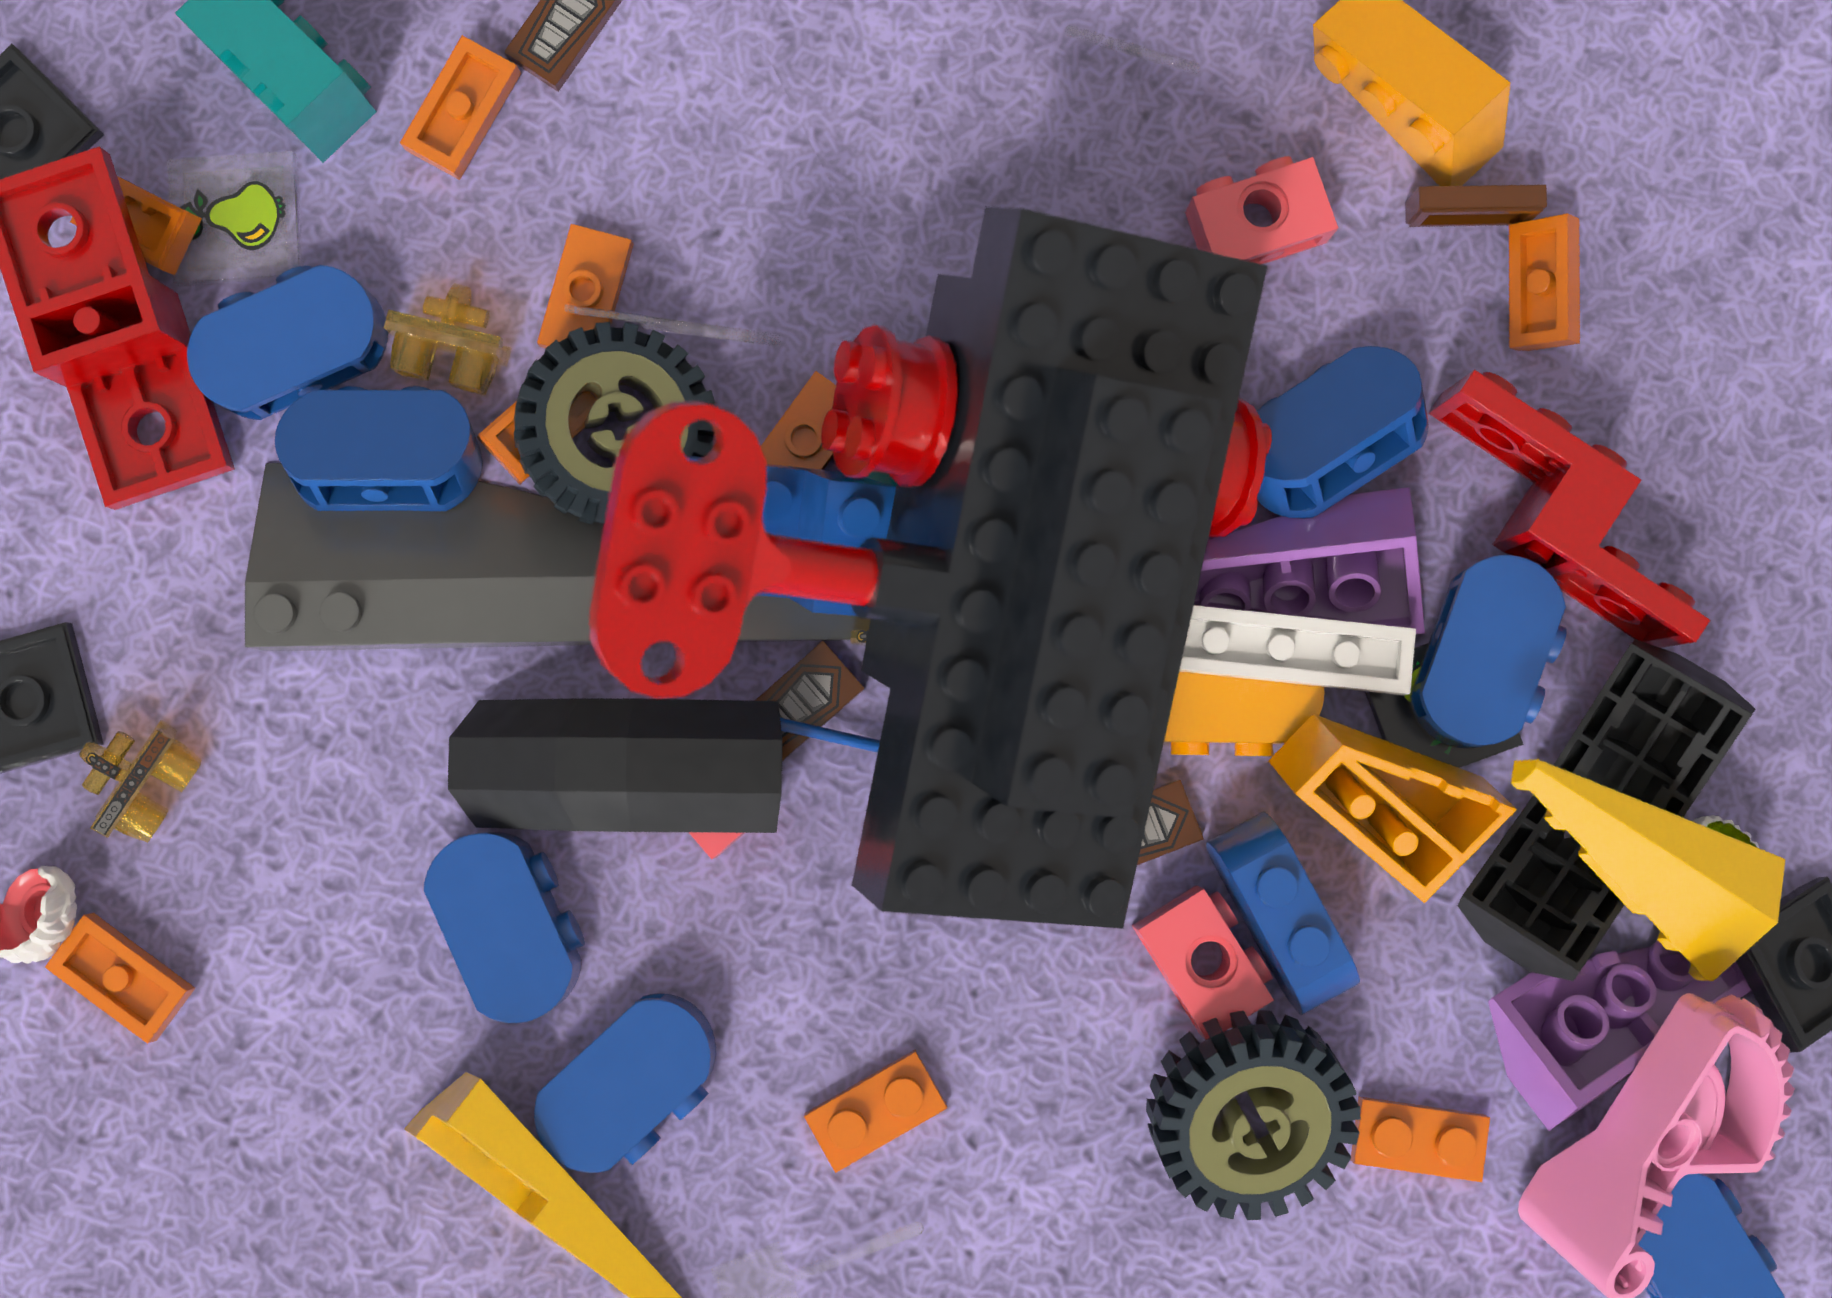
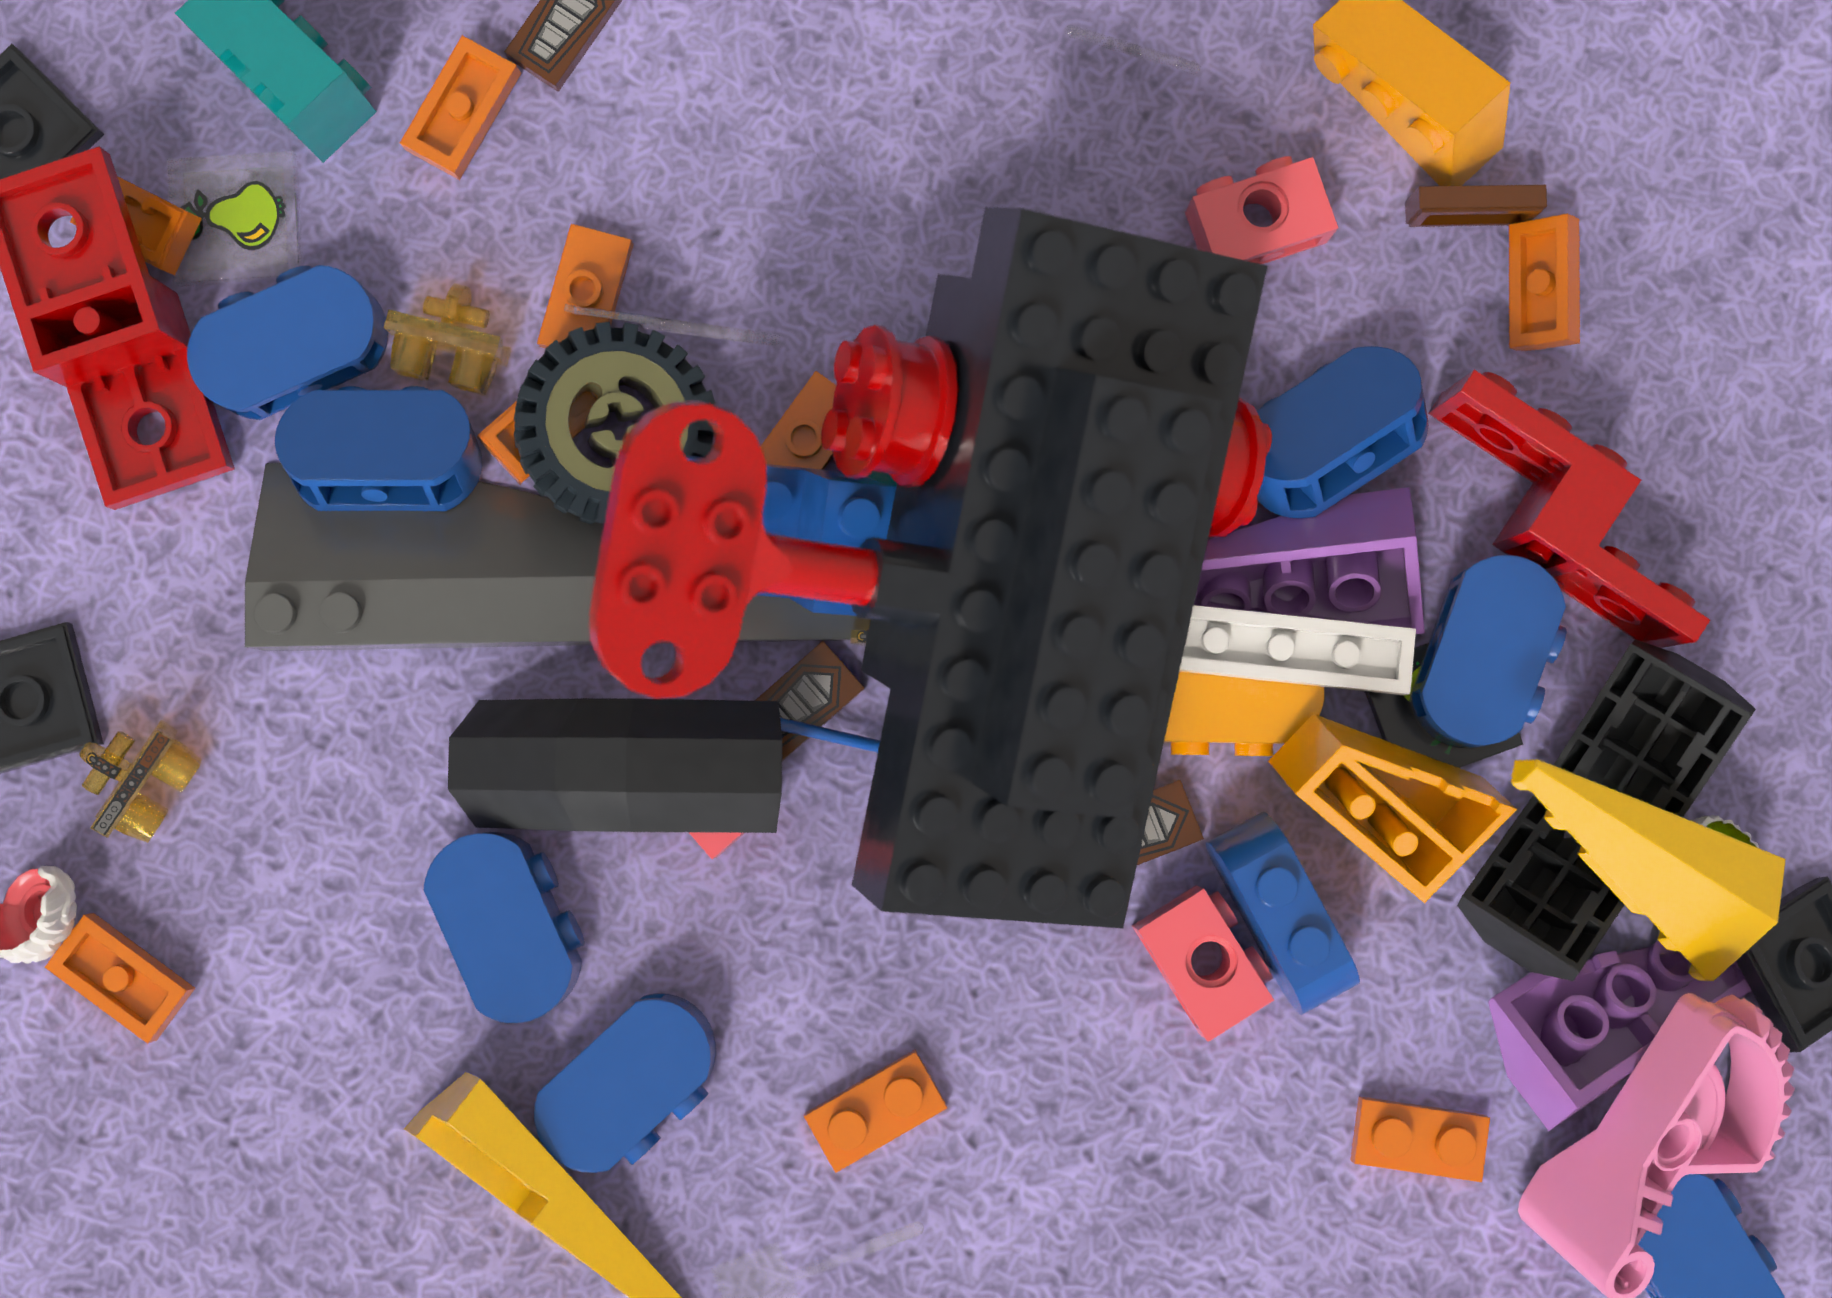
(1295, 1090): wheel -> none

